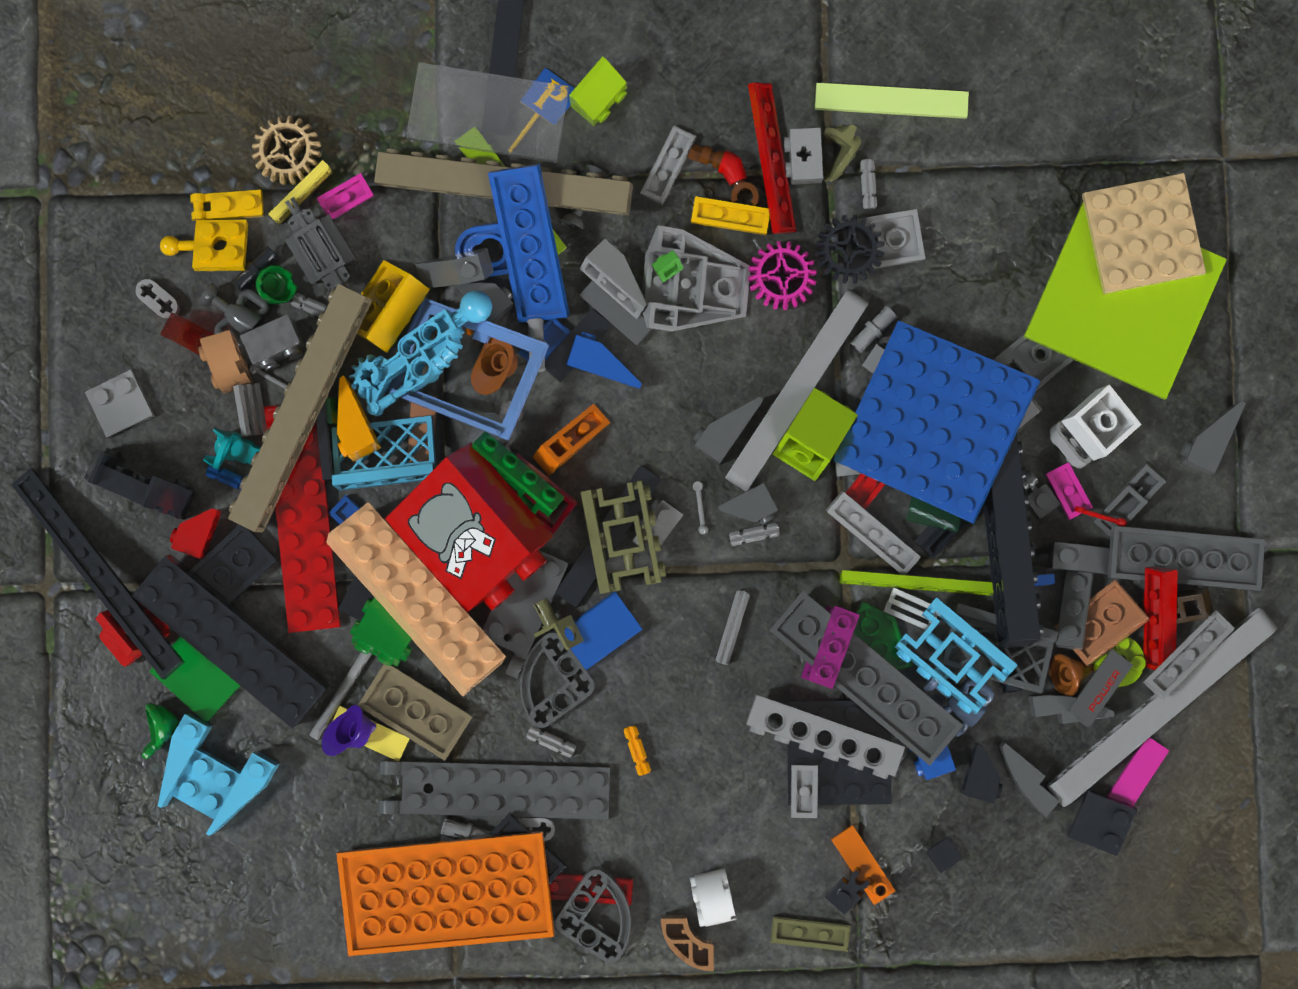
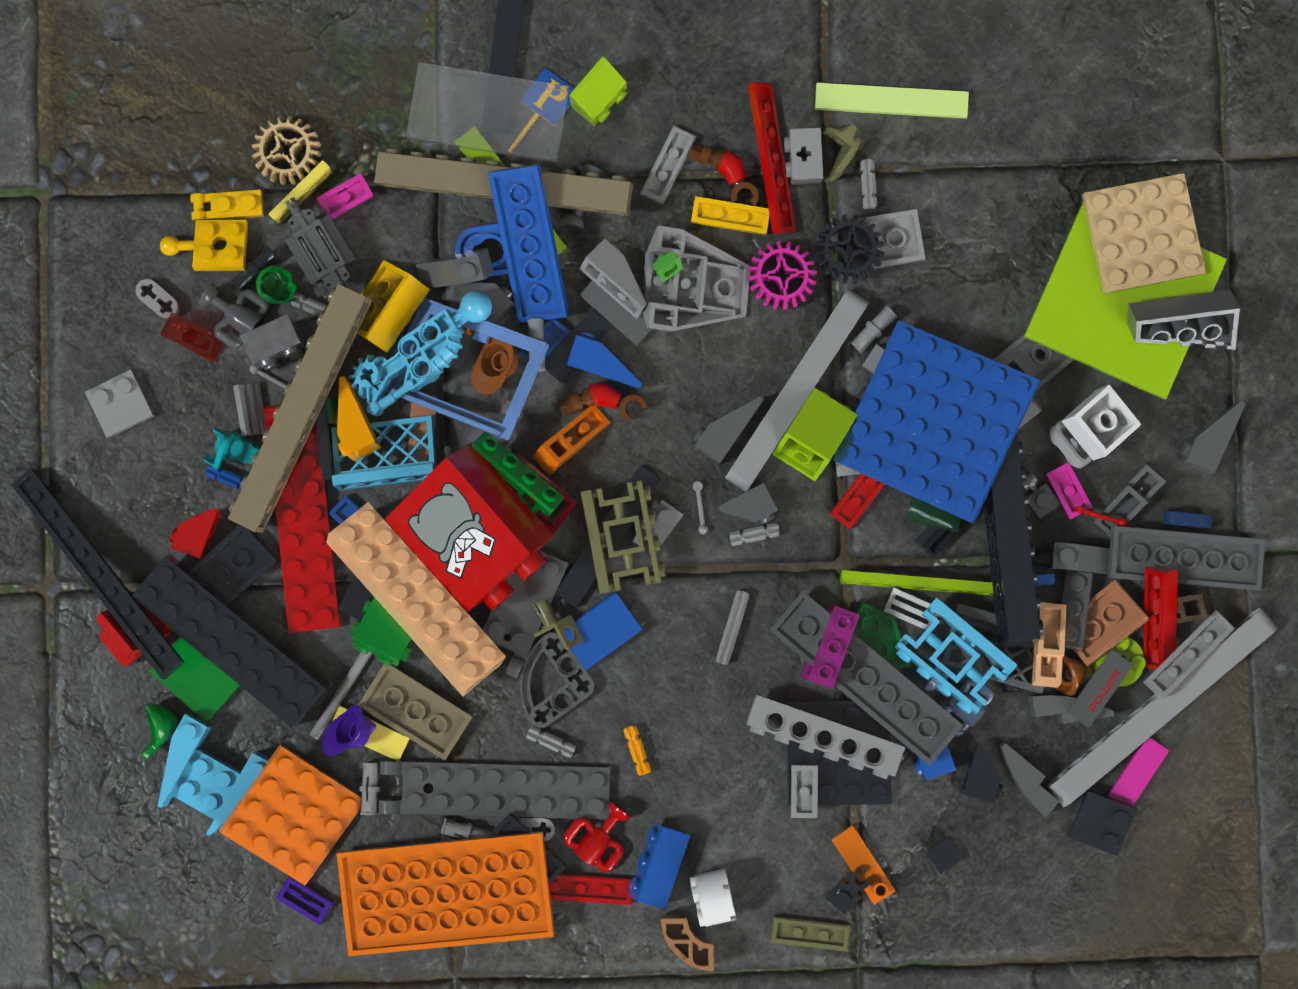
(156, 493): black wedge -> none
(225, 361): medium nougat brick -> none
(292, 815): none -> orange plate
(323, 910): none -> dark purple tile
(369, 789): none -> light grey pin
(579, 915): dark grey beam -> none
(596, 841): none -> red piece
(600, 395): none -> piece
(658, 865): none -> blue brick
(873, 533): light grey plate -> none
(1051, 646): none -> light nougat slope
(1187, 320): none -> dark grey wedge
(1187, 520): none -> dark blue beam

